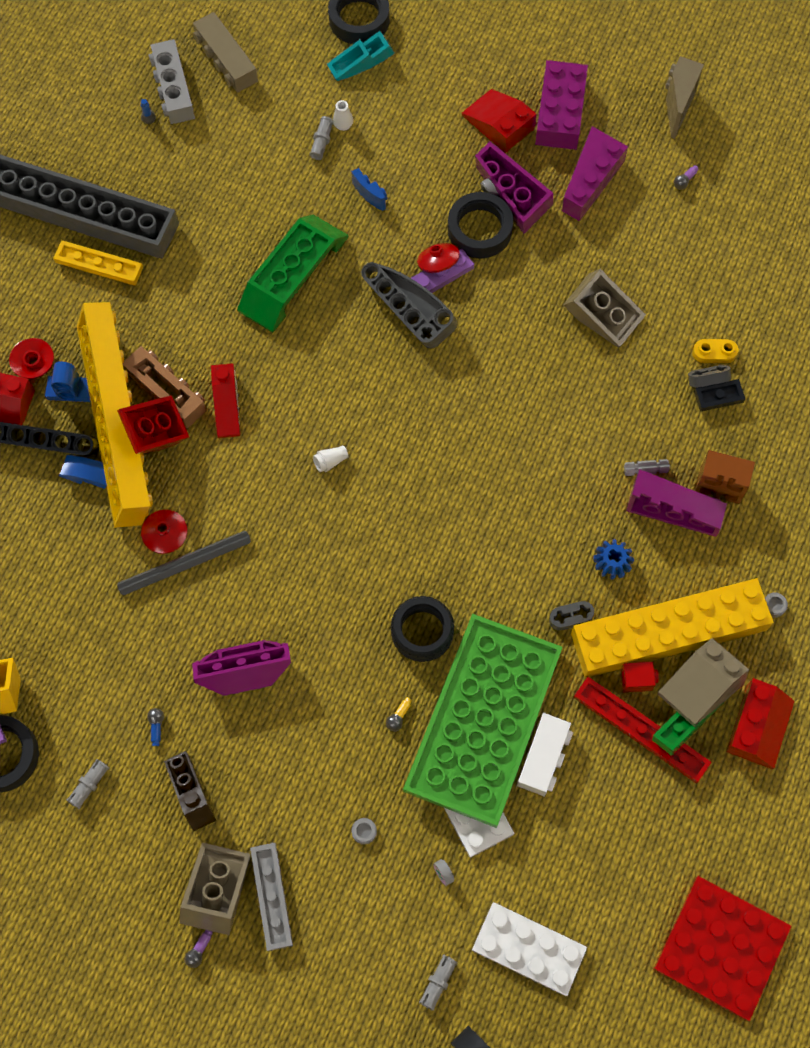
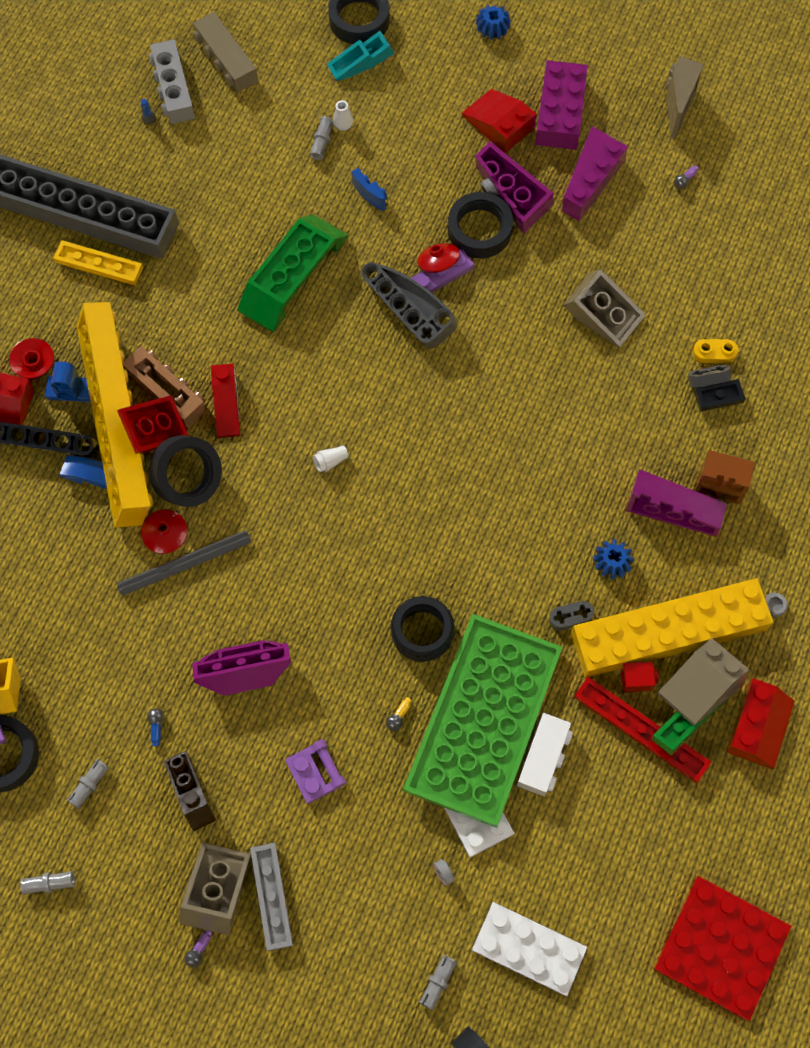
(47, 882): none -> light grey pin
(211, 476): none -> black tyre
(308, 776): none -> medium lavender plate
(364, 831): light grey tile -> none
(493, 21): none -> blue gear
(651, 466): light grey axle -> none

